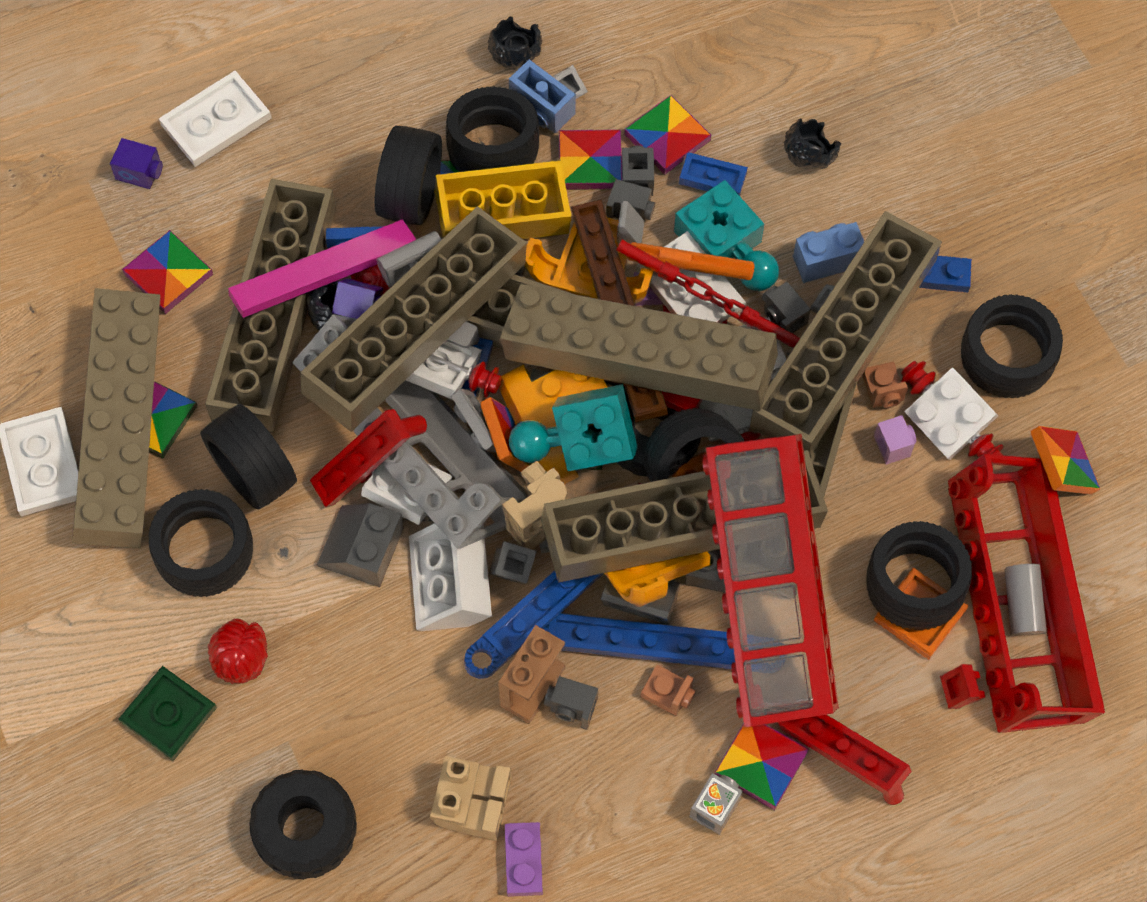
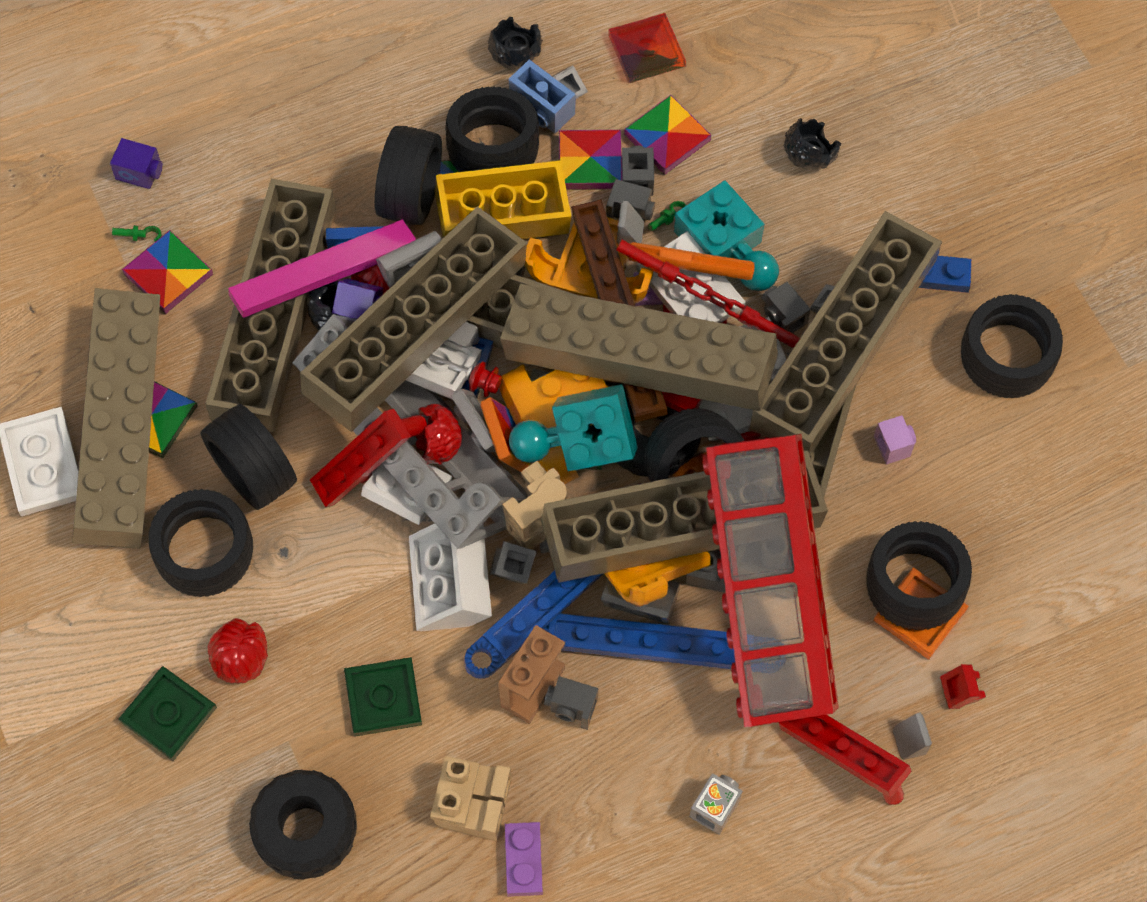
(135, 233): none -> green hand
(215, 118): white plate -> none
(362, 542): dark grey slope -> none
(382, 696): none -> dark green tile
(441, 435): none -> red hair
(647, 48): none -> clear red tile
(666, 216): none -> green hand
(668, 690): nougat bracket -> none
(706, 173): blue plate -> none
(762, 763): tile -> none
(827, 251): medium blue brick -> none
(884, 385): nougat bracket -> none
(912, 737): none -> light grey slope
(950, 412): white plate -> none
(1025, 599): light grey brick -> none
(1063, 608): red window -> none
(1065, 460): tile -> none

